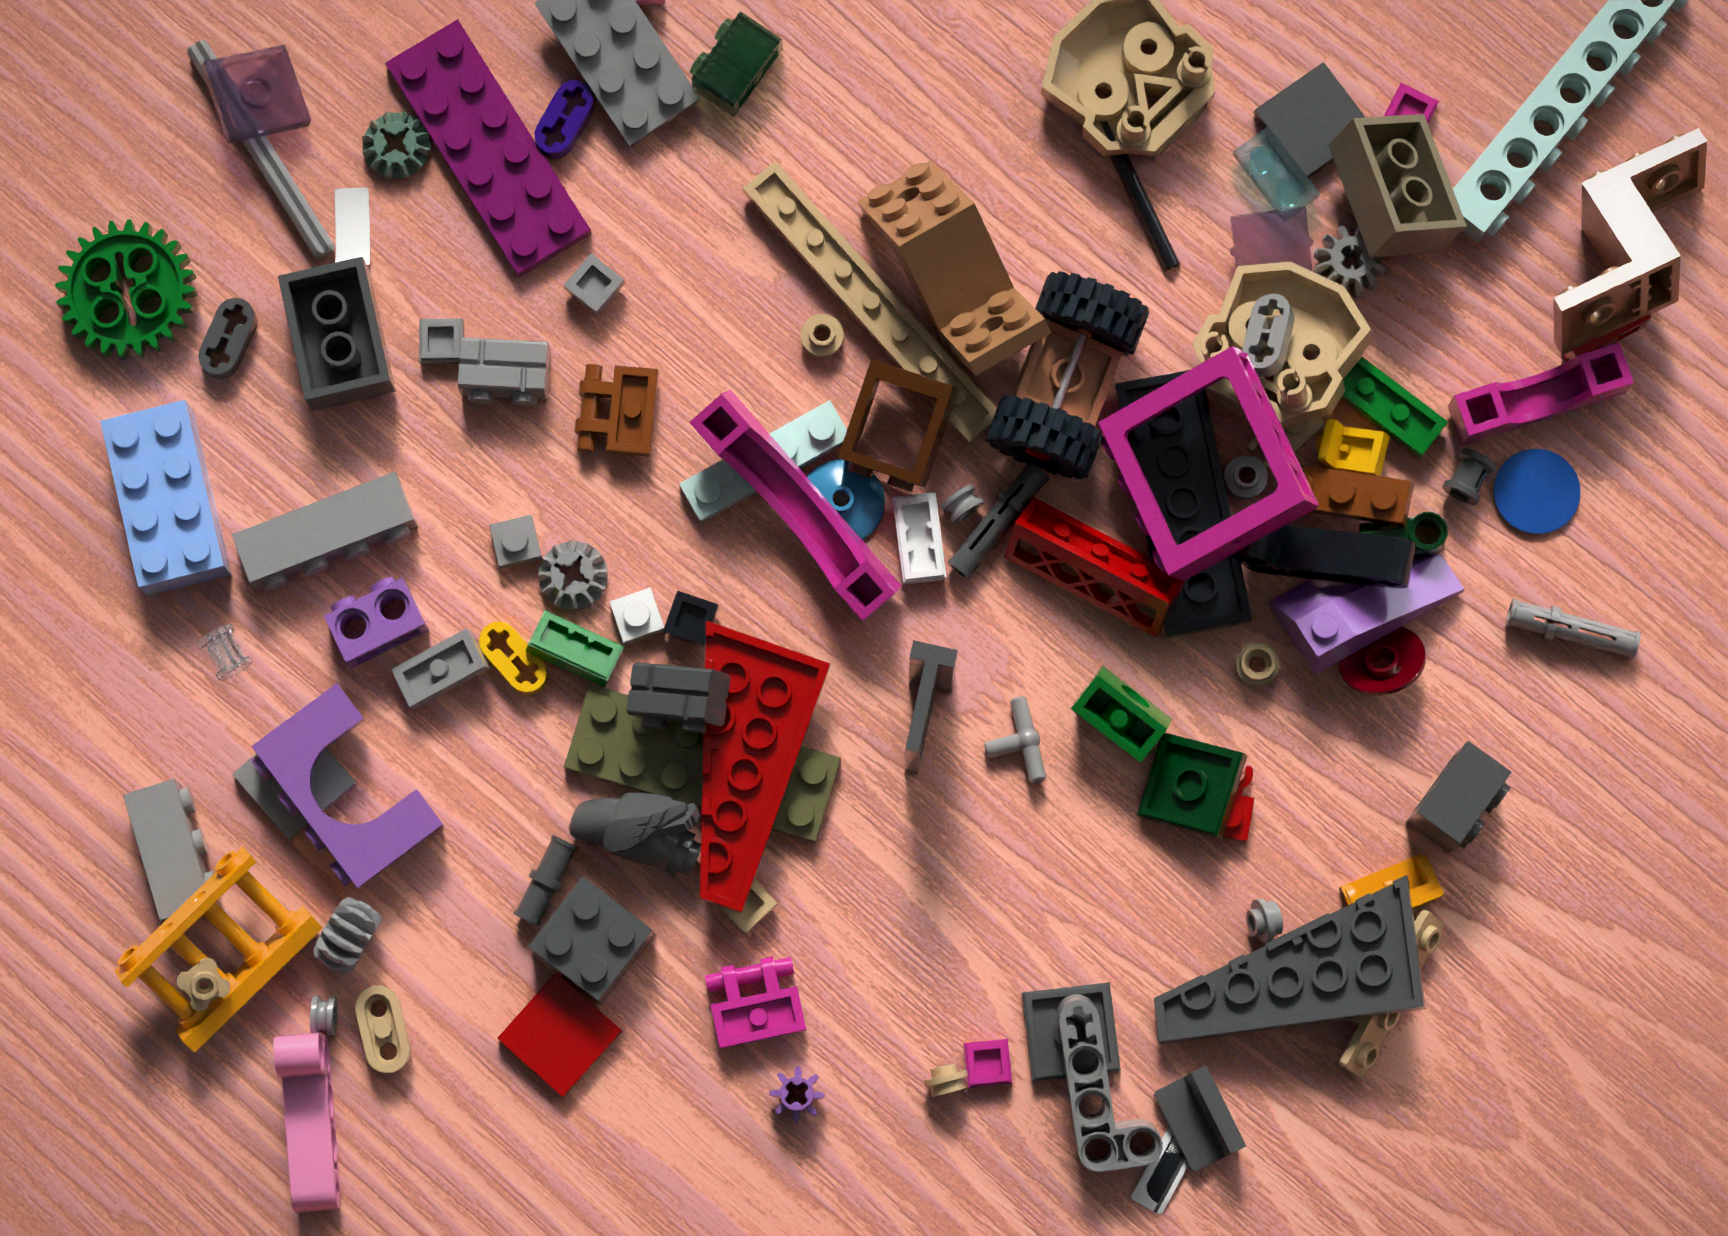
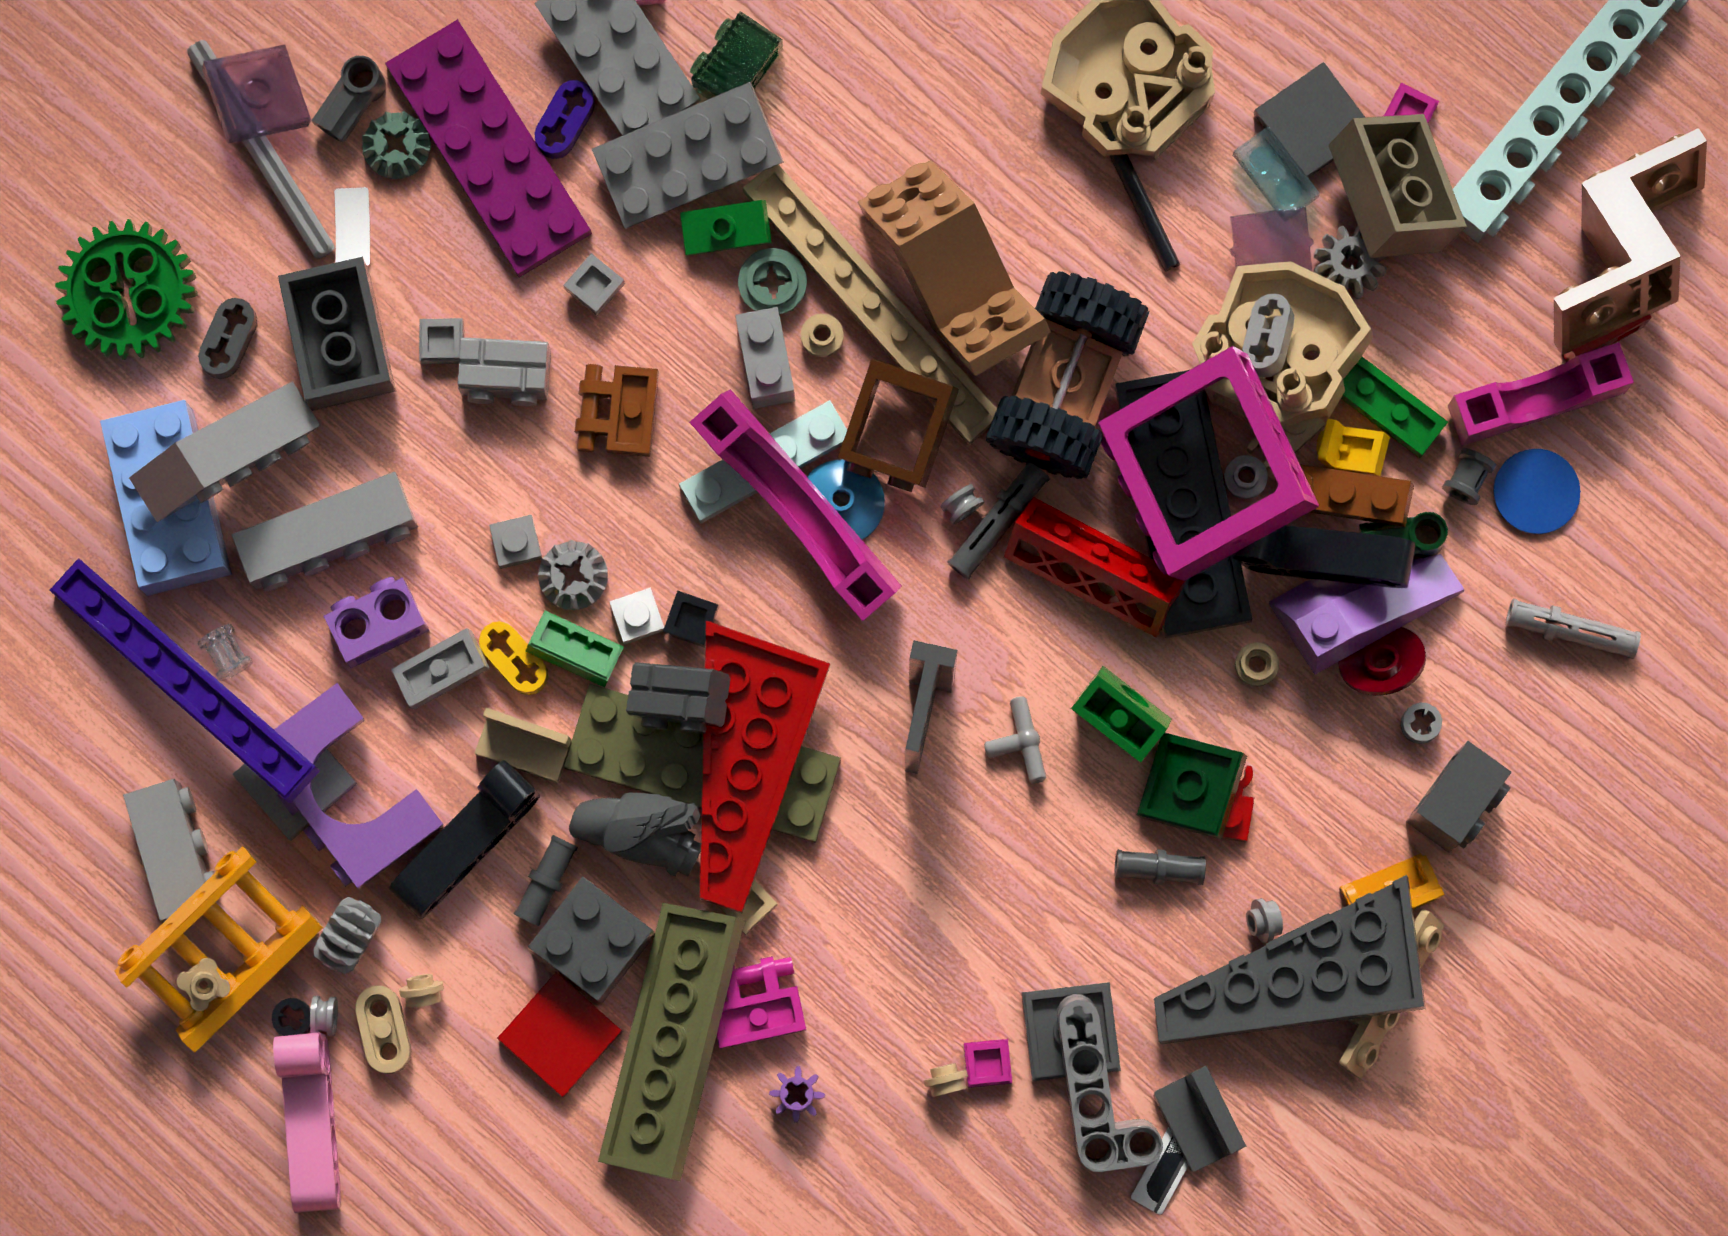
(185, 681): none -> dark purple tile
(225, 452): none -> light grey wedge
(296, 1005): none -> black bush
(348, 103): none -> dark grey piece
(421, 991): none -> tan plate
(465, 840): none -> black beam
(523, 745): none -> tan panel
(671, 1041): none -> olive plate
(687, 155): none -> light grey plate
(725, 227): none -> green plate
(765, 357): none -> light grey brick
(786, 268): none -> sand green gear
(919, 538): white plate -> none
(1160, 867): none -> dark grey pin
(1433, 729): none -> light grey bush

